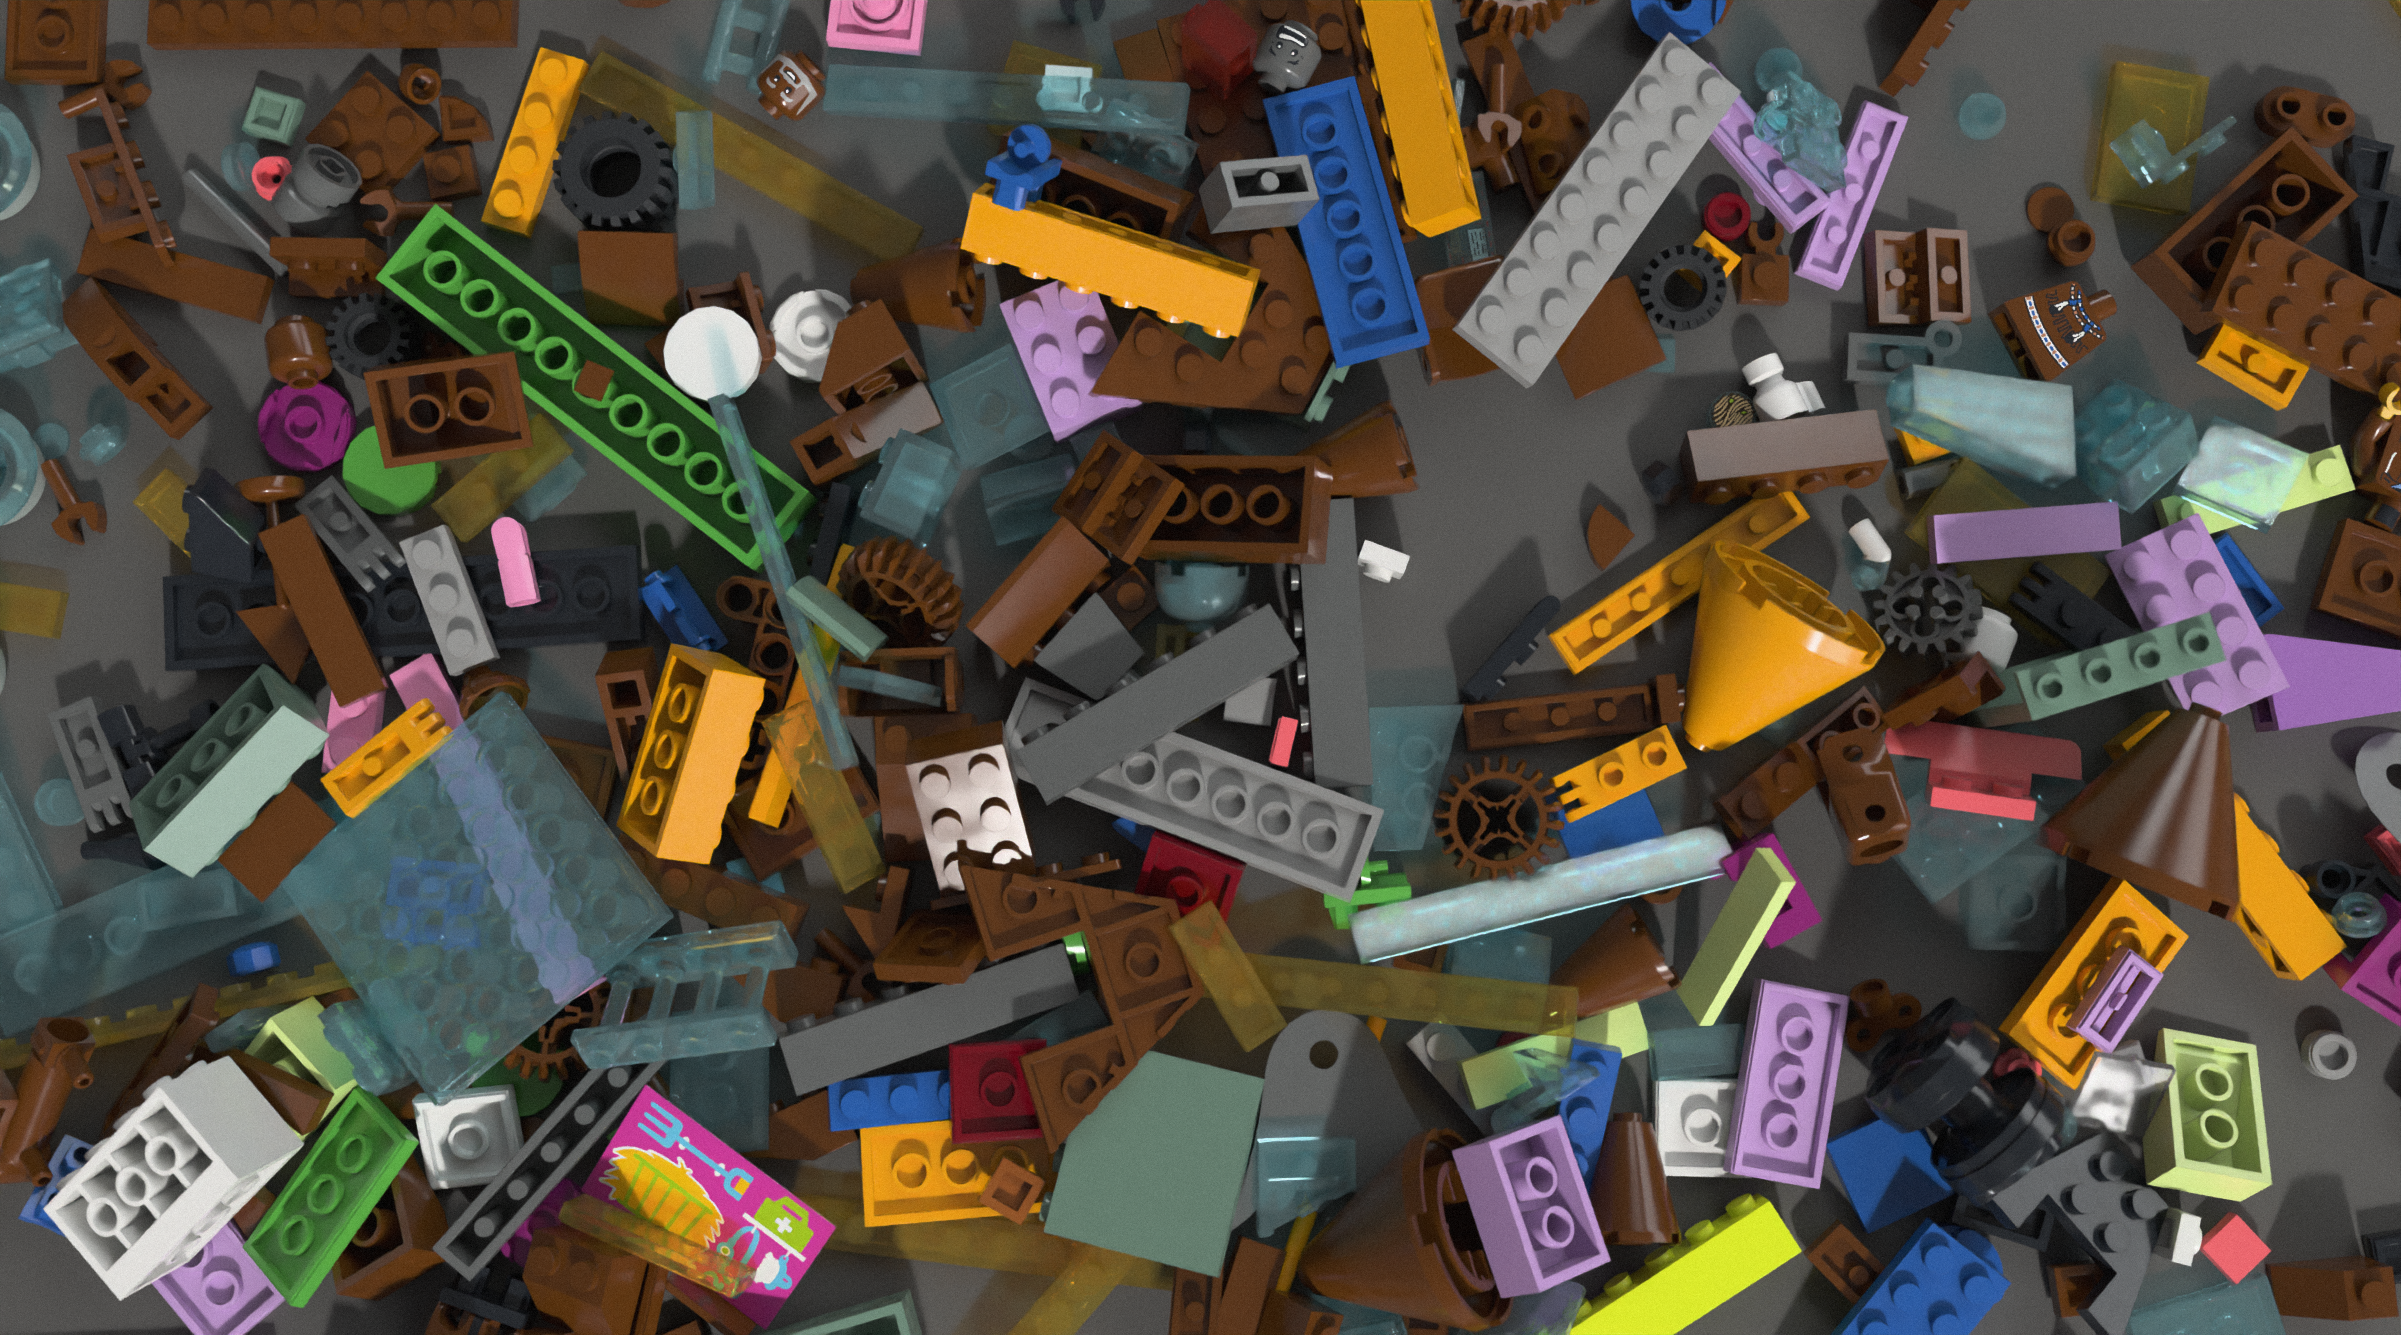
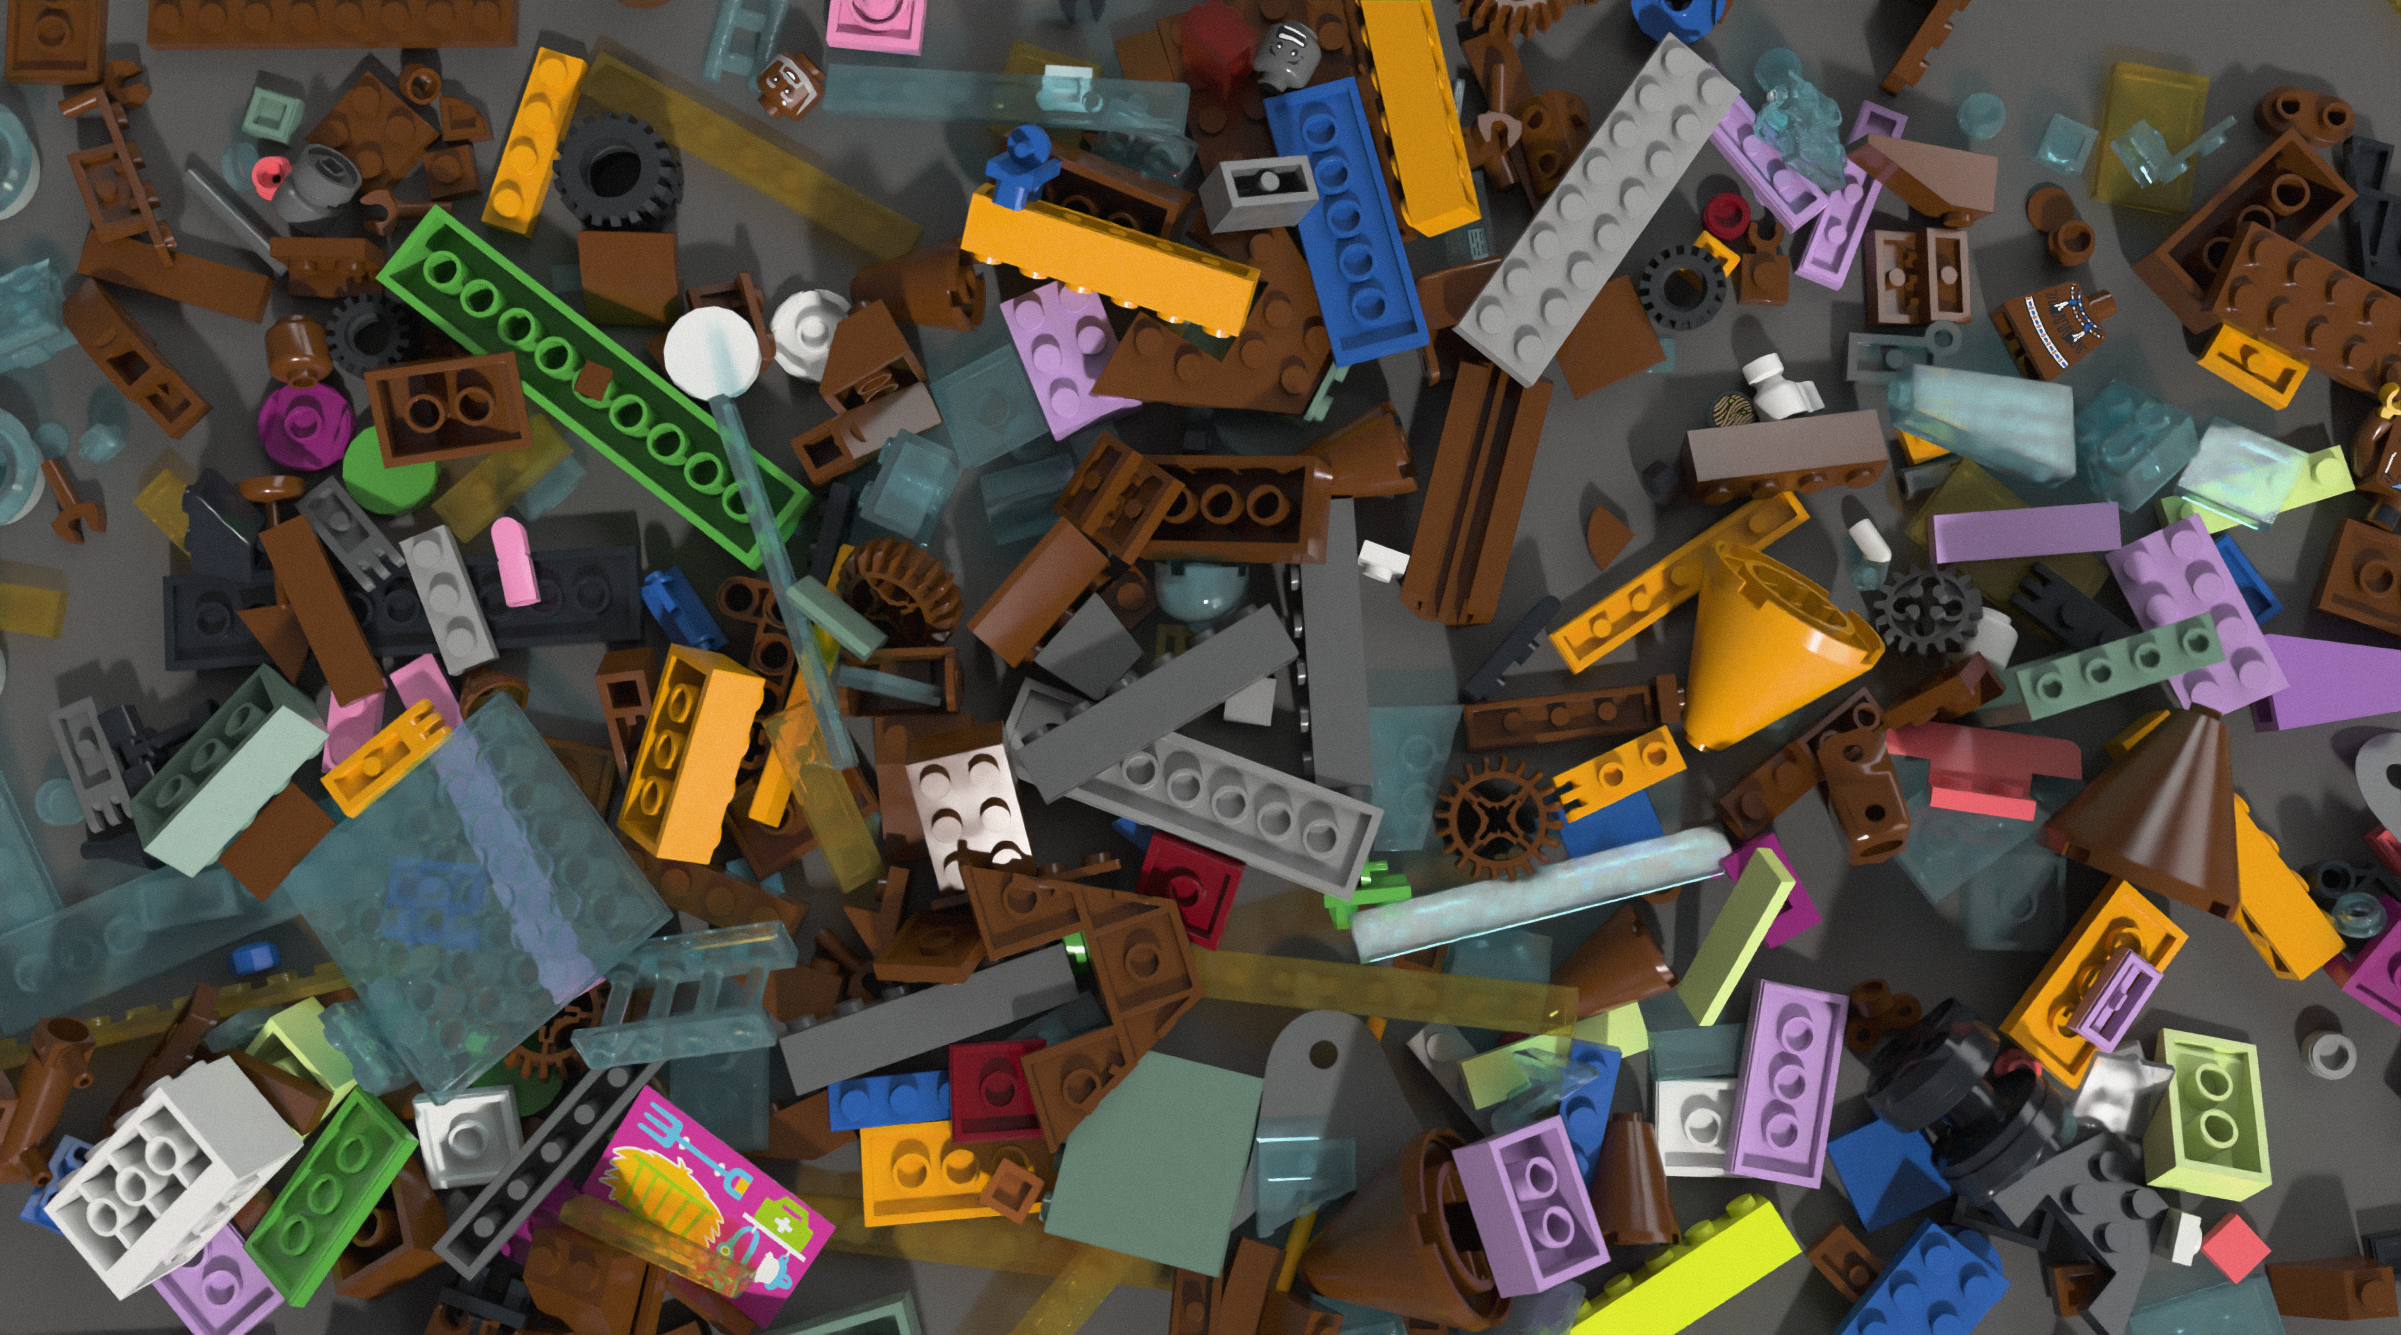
(695, 159): clear light blue plate -> none
(1227, 976): clear yellow tile -> none
(1282, 742): coral tile -> none
(1474, 495): none -> reddish brown piece
(1929, 177): none -> reddish brown slope
(2064, 145): none -> clear light blue plate

